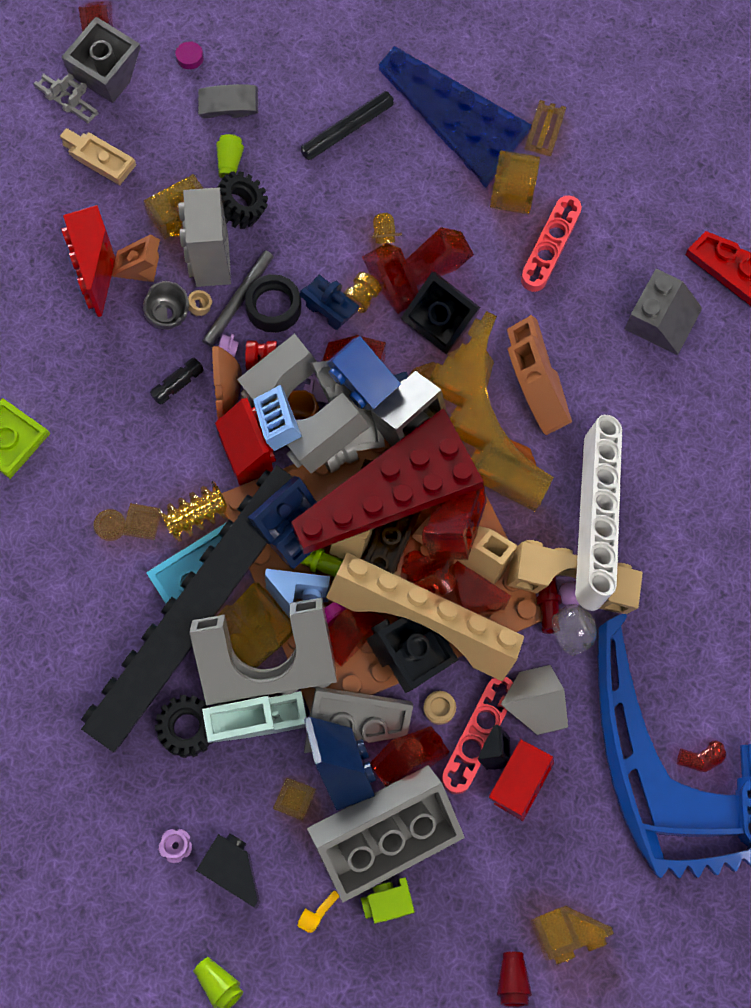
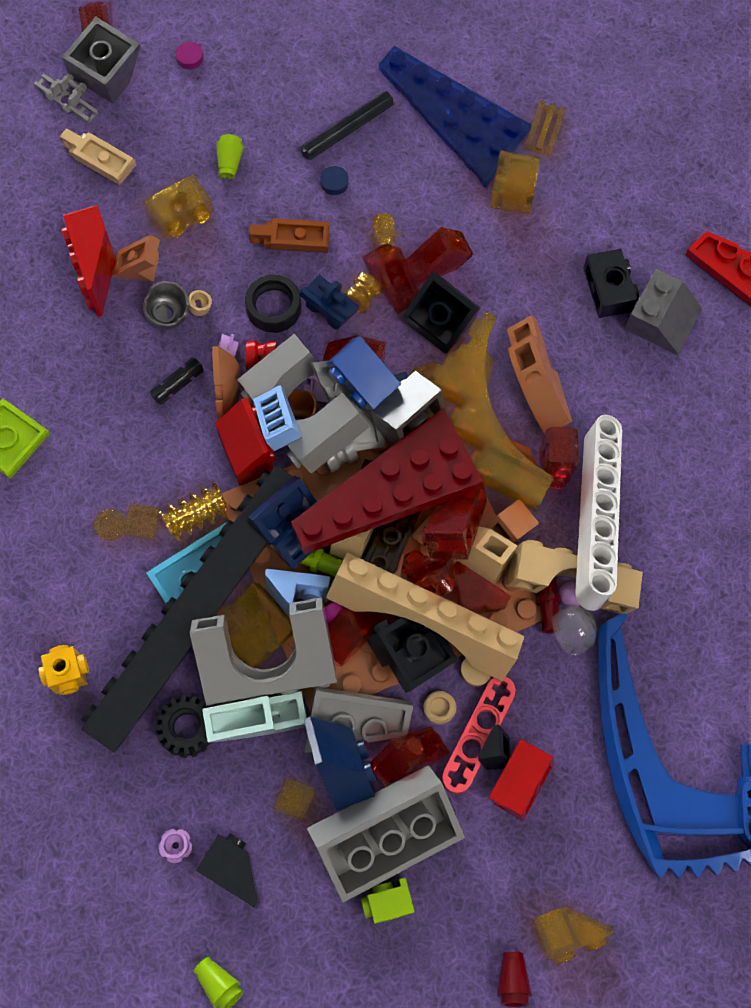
(71, 677): none -> yellow brick
(205, 237): light grey brick -> none
(235, 100): flat silver slope -> none
(237, 299): flat silver bar -> none
(249, 192): black tyre -> none
(292, 235): none -> dark orange hinge
(310, 920): yellow hand -> none
(334, 180): none -> dark blue tile
(473, 676): none -> tan tile
(513, 522): none -> nougat brick
(538, 700): light grey slope -> none
(550, 243): coral beam -> none
(559, 454): none -> clear red brick
(606, 268): none -> black brick
(705, 760): clear red arm -> none

